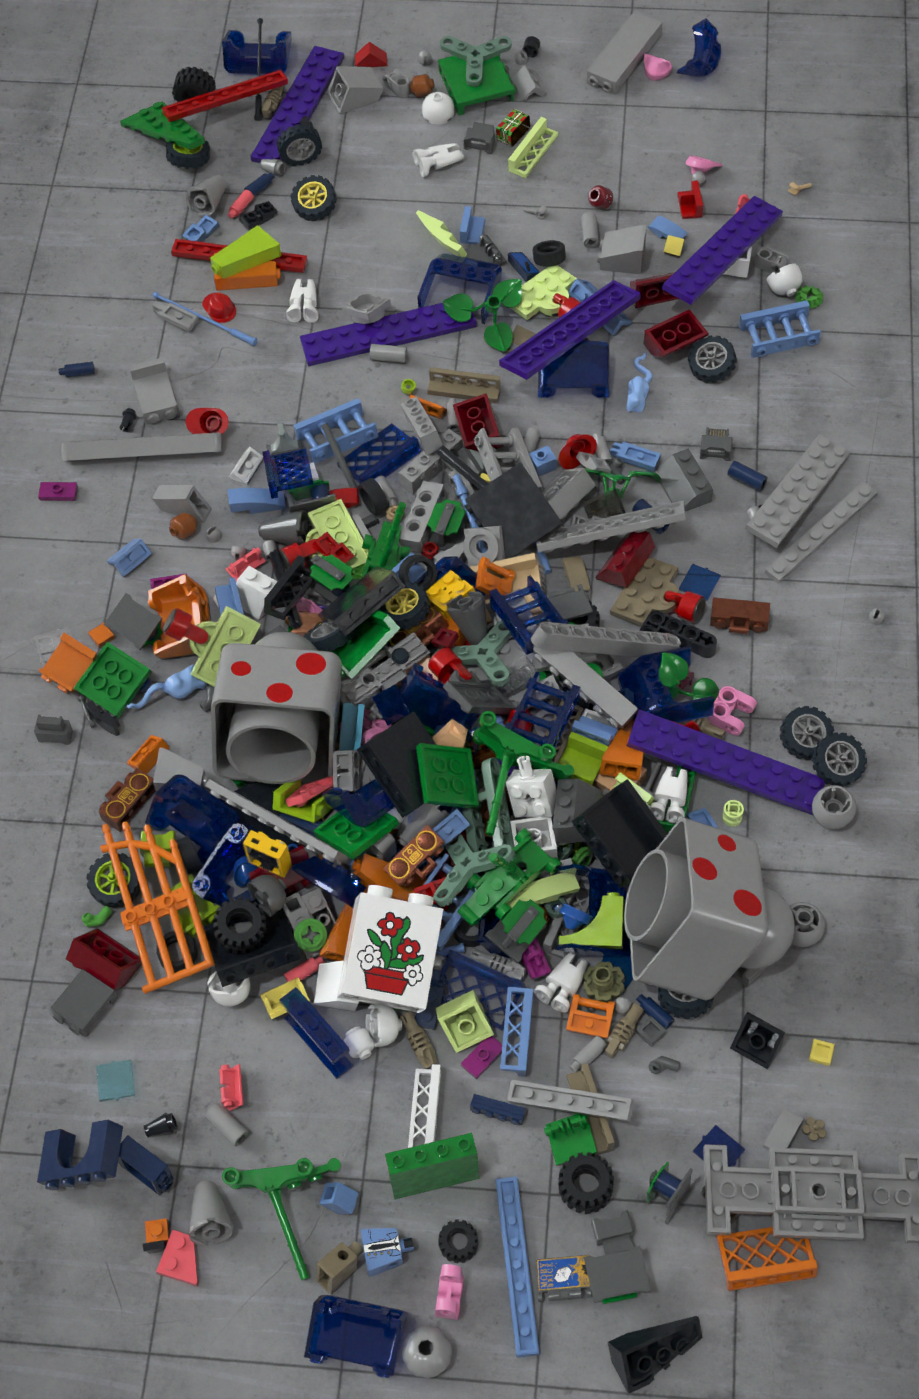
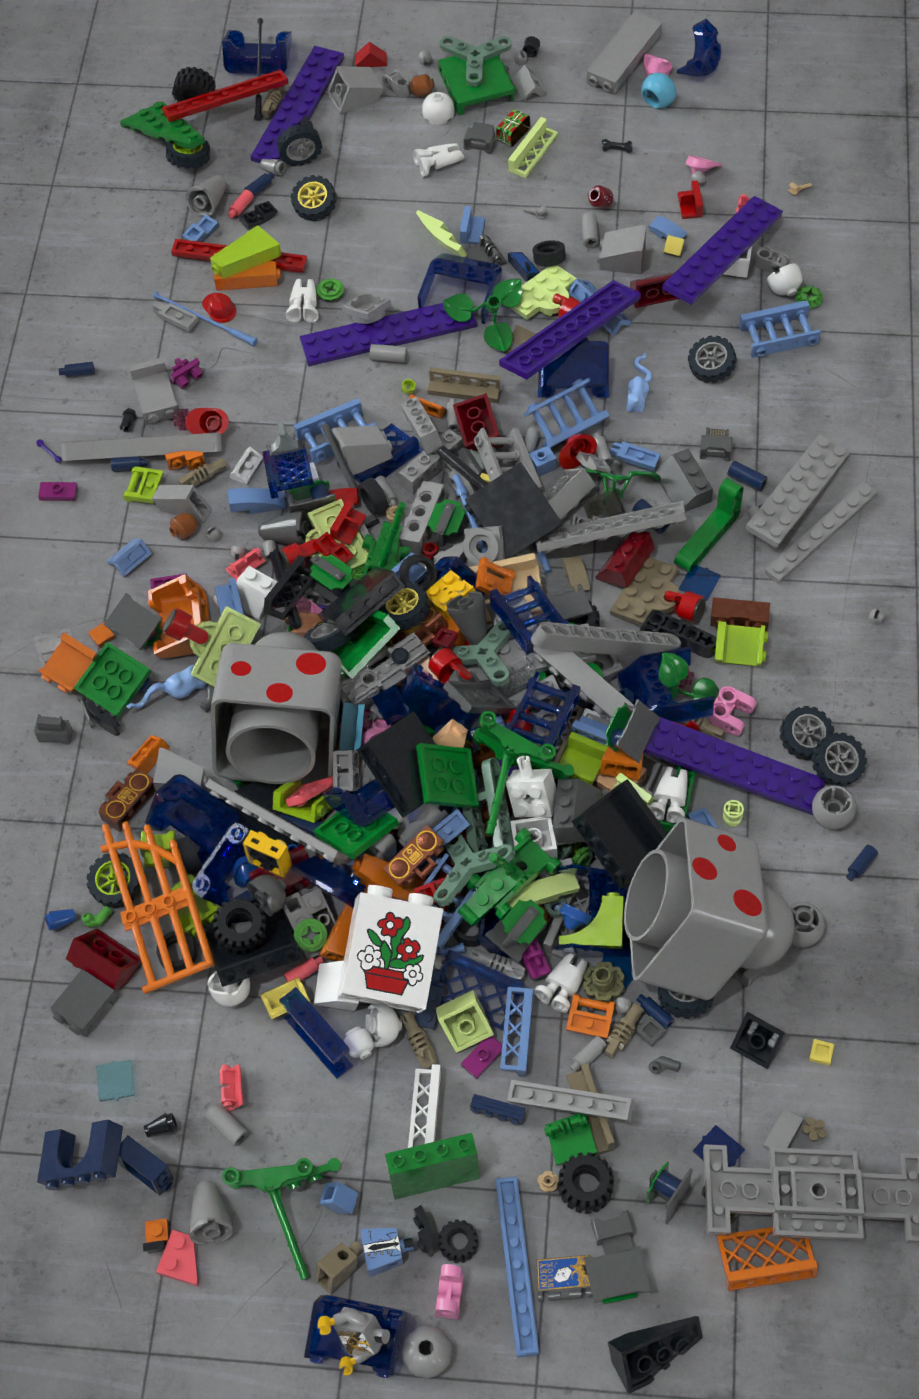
(40, 443): none -> dark purple hinge
(60, 918): none -> blue cone
(127, 463): none -> dark blue cylinder
(148, 486): none -> lime plate
(180, 418): none -> clear pink gear
(183, 369): none -> magenta hips
(191, 459): none -> orange slope
(203, 473): none -> dark tan hinge
(329, 284): none -> bright green gear
(347, 523): none -> red panel
(359, 1334): none -> torso
(362, 447): none -> light grey slope
(425, 1235): none -> black slope
(548, 1187): none -> tan plate
(566, 431): none -> medium blue fence
(615, 145): none -> black piece
(631, 729): none -> dark grey piece
(660, 88): none -> medium azure piece
(674, 334): dark red slope -> none
(714, 527): none -> green beam
(740, 645): none -> lime panel
(861, 862): none -> dark blue cylinder

